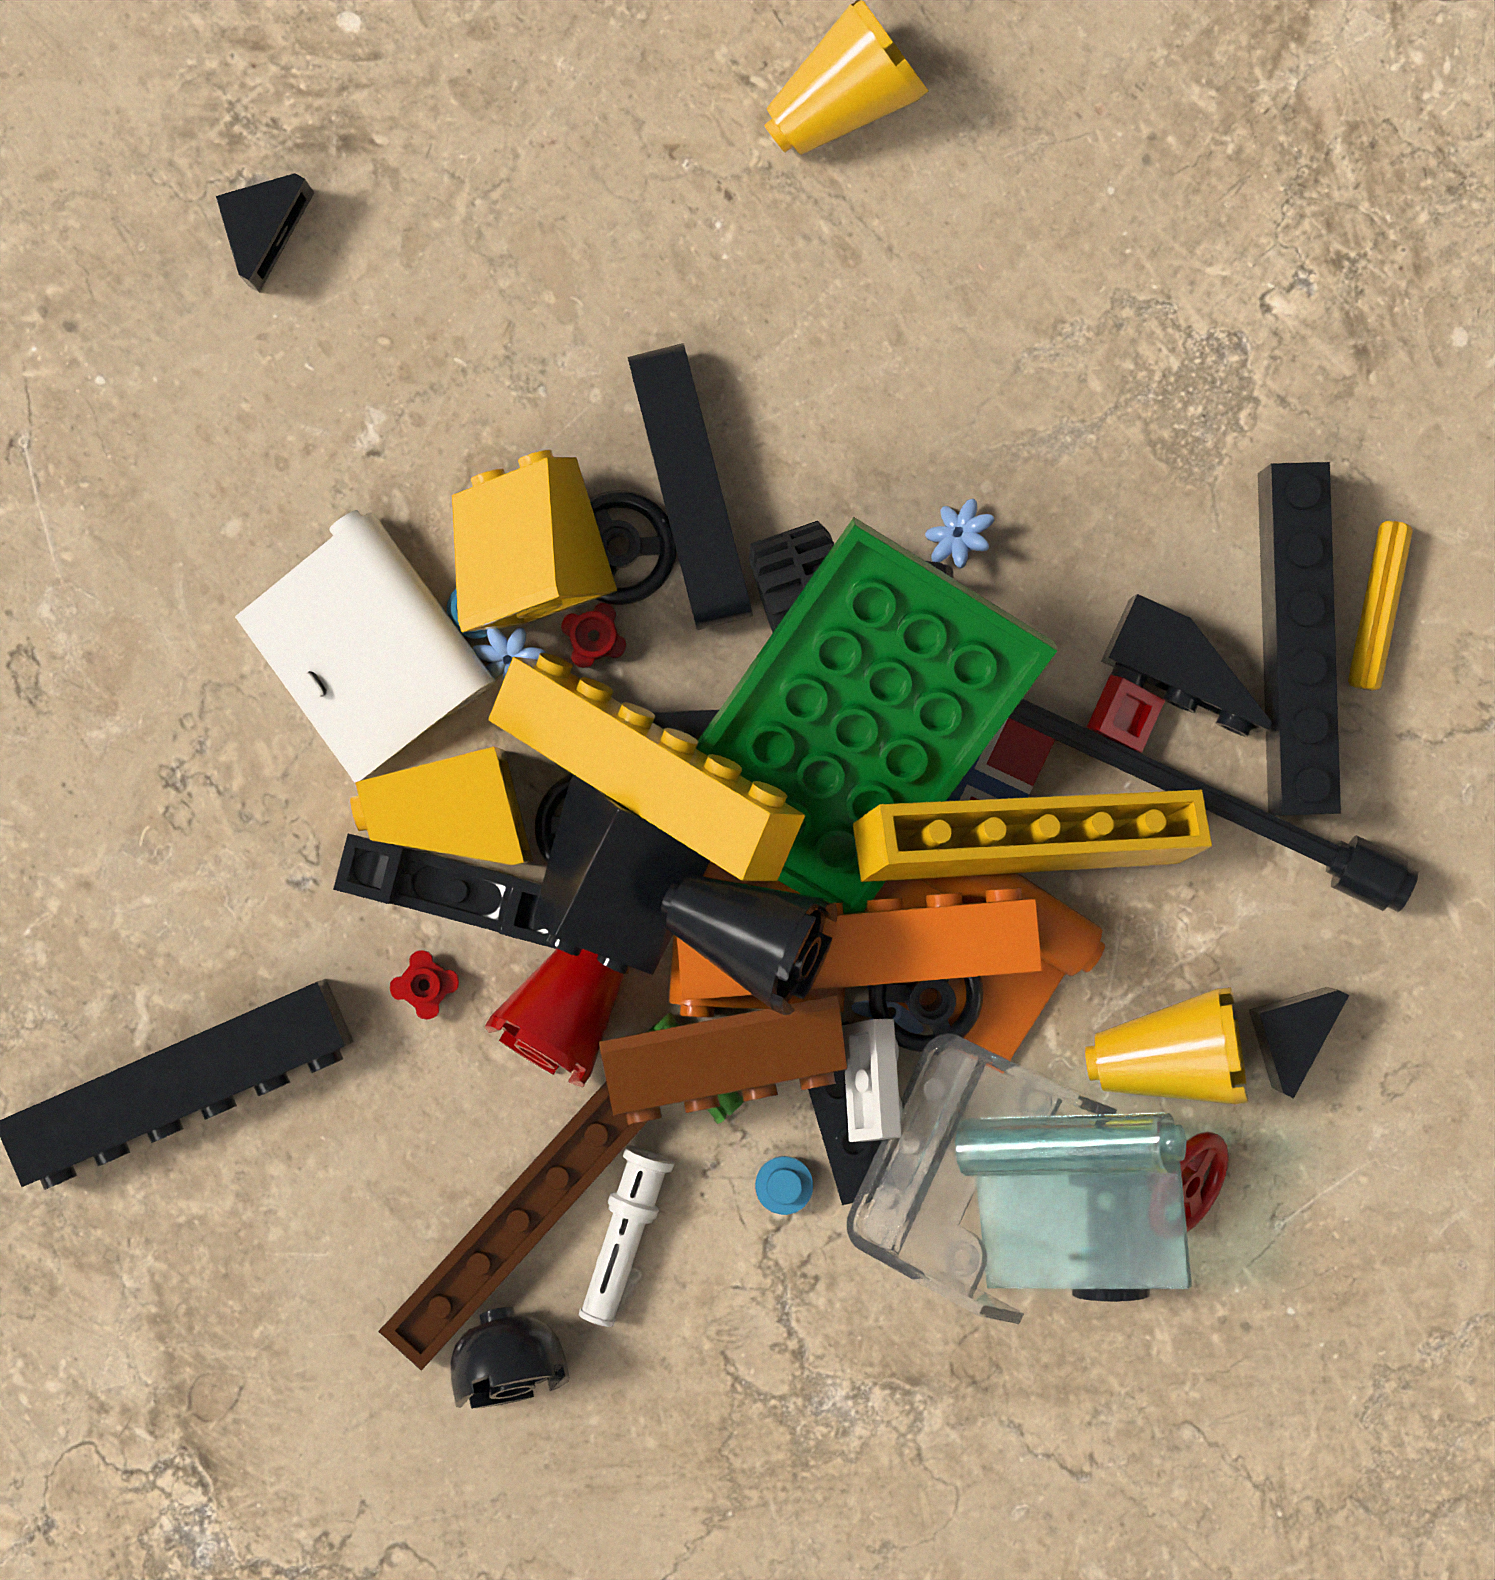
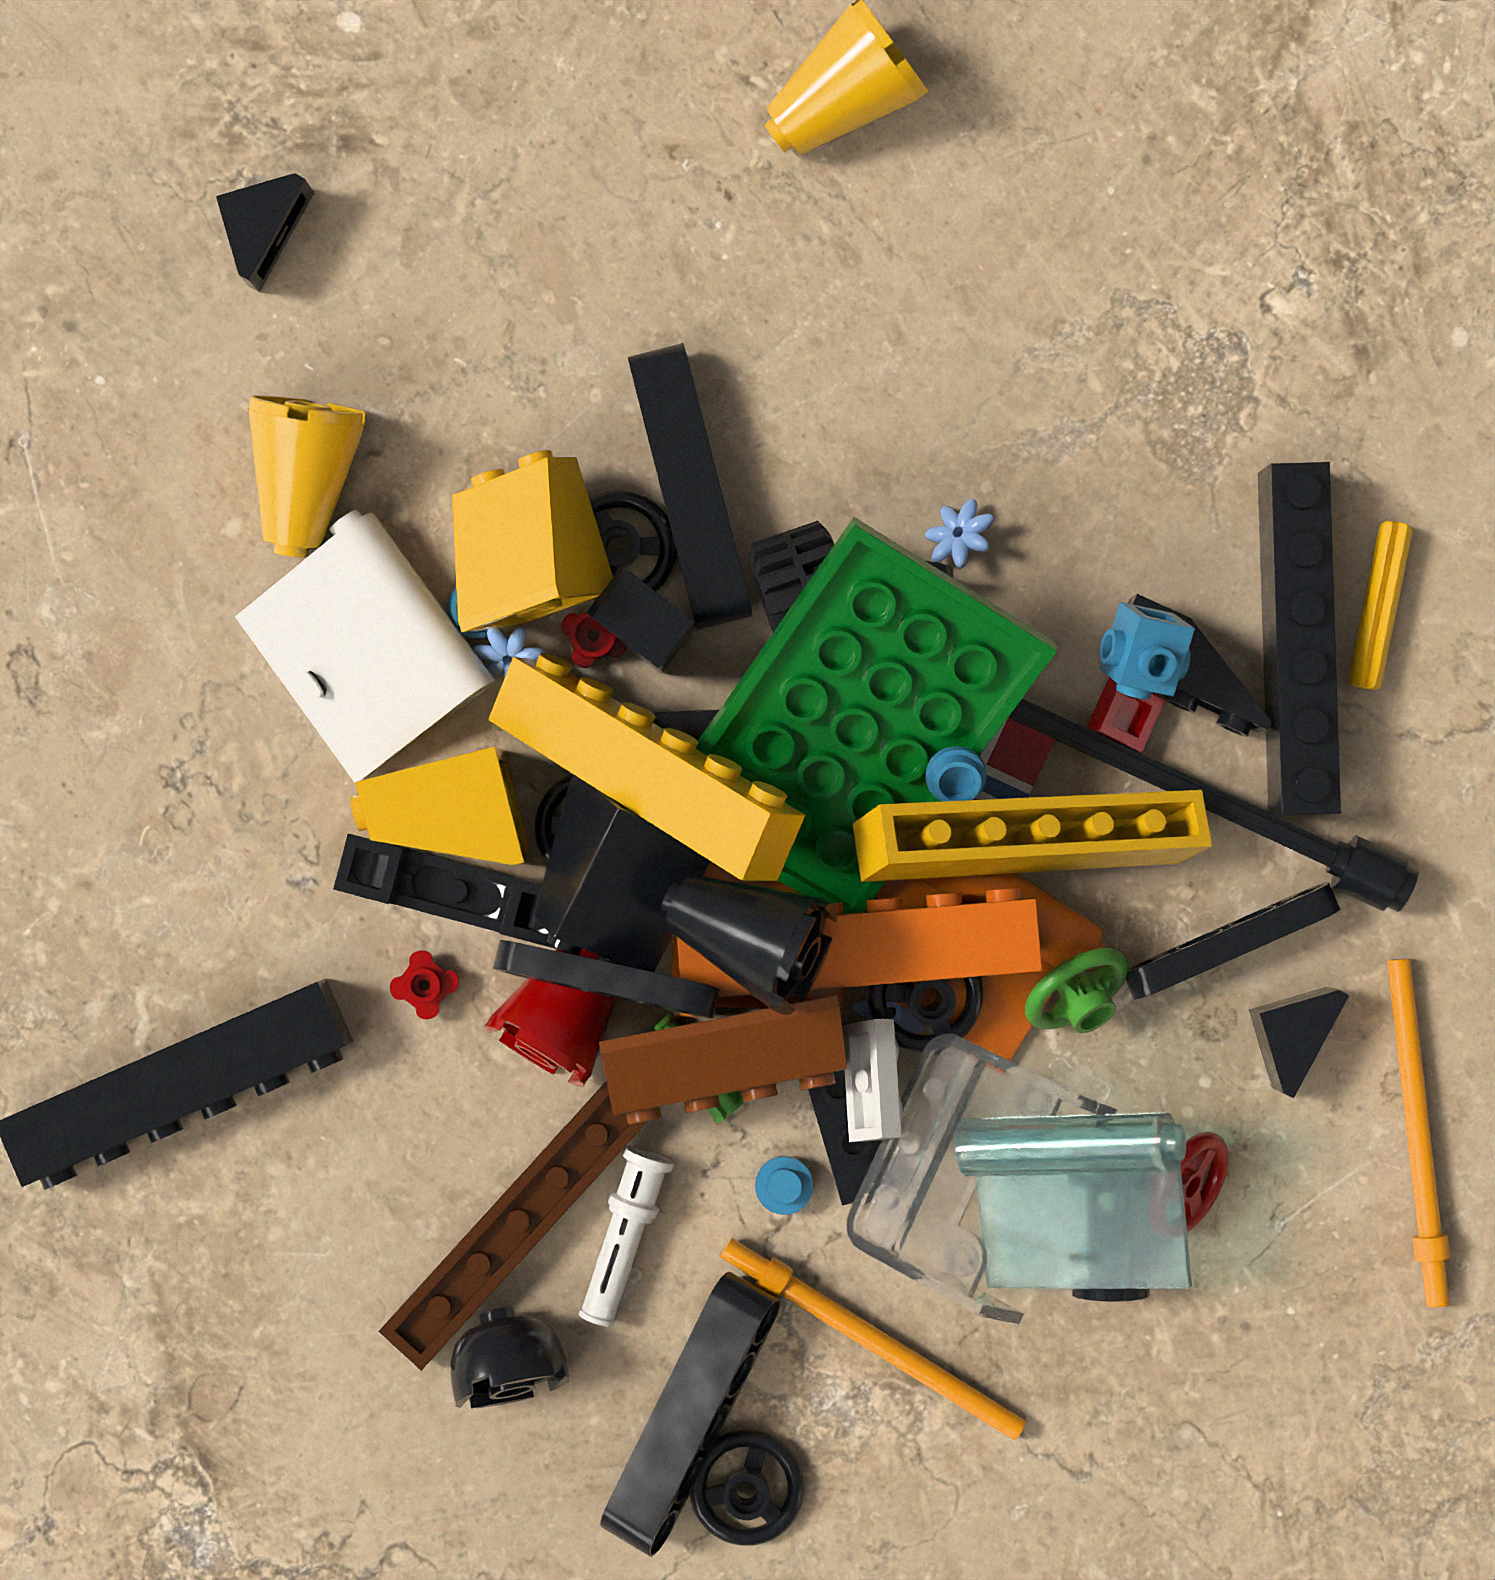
(300, 466): none -> yellow cone
(606, 979): none -> black beam
(642, 619): none -> black slope
(690, 1413): none -> black beam
(760, 1504): none -> black piece
(778, 1280): none -> light orange bar
(955, 774): none -> dark azure plate
(1083, 999): none -> bright green piece
(1146, 651): none -> dark azure brick
(1175, 1052): yellow cone -> none
(1232, 940): none -> black beam
(1430, 1244): none -> light orange bar

